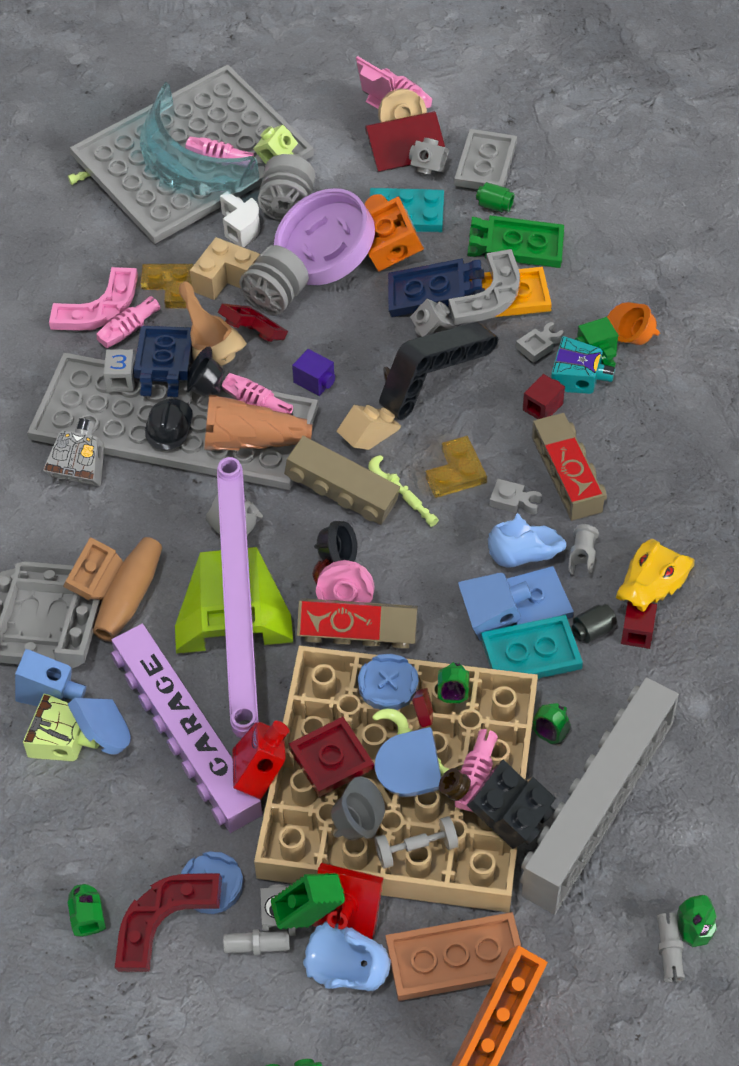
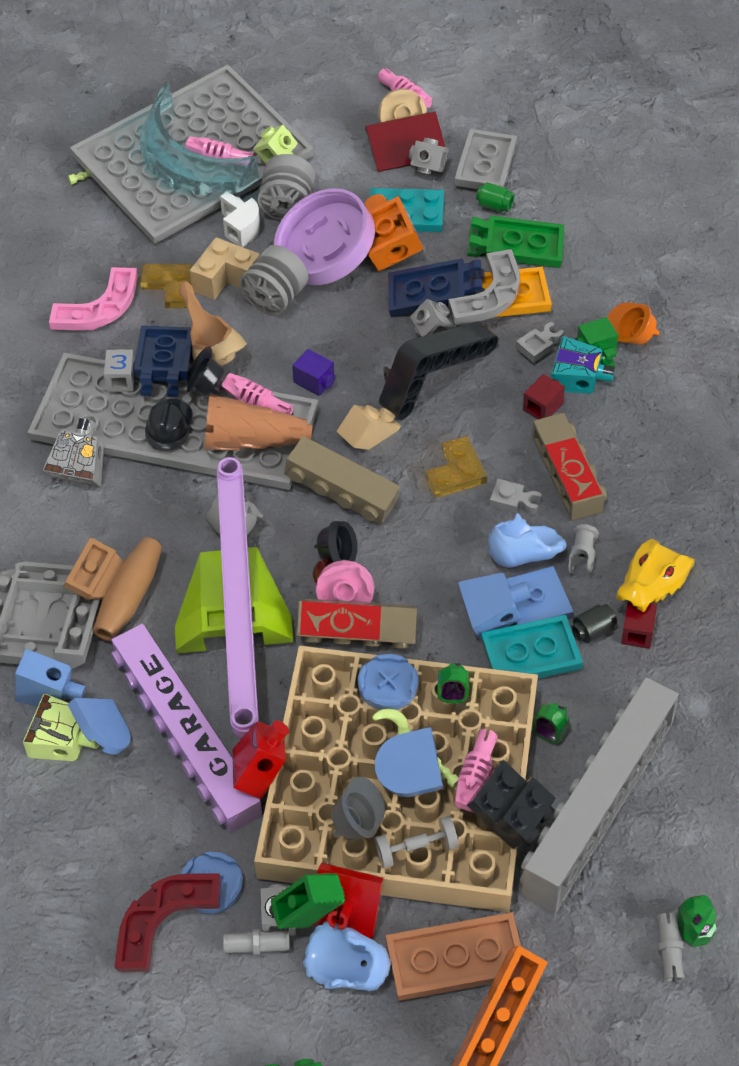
(85, 911): green rock -> none
(127, 322): bright pink hinge -> none
(250, 318): dark red plate -> none
(331, 756): dark red plate -> none
(374, 82): bright pink piece -> none
(408, 496): yellowish green piece -> none
(423, 707): dark red tile -> none
(454, 784): dark brown bush -> none

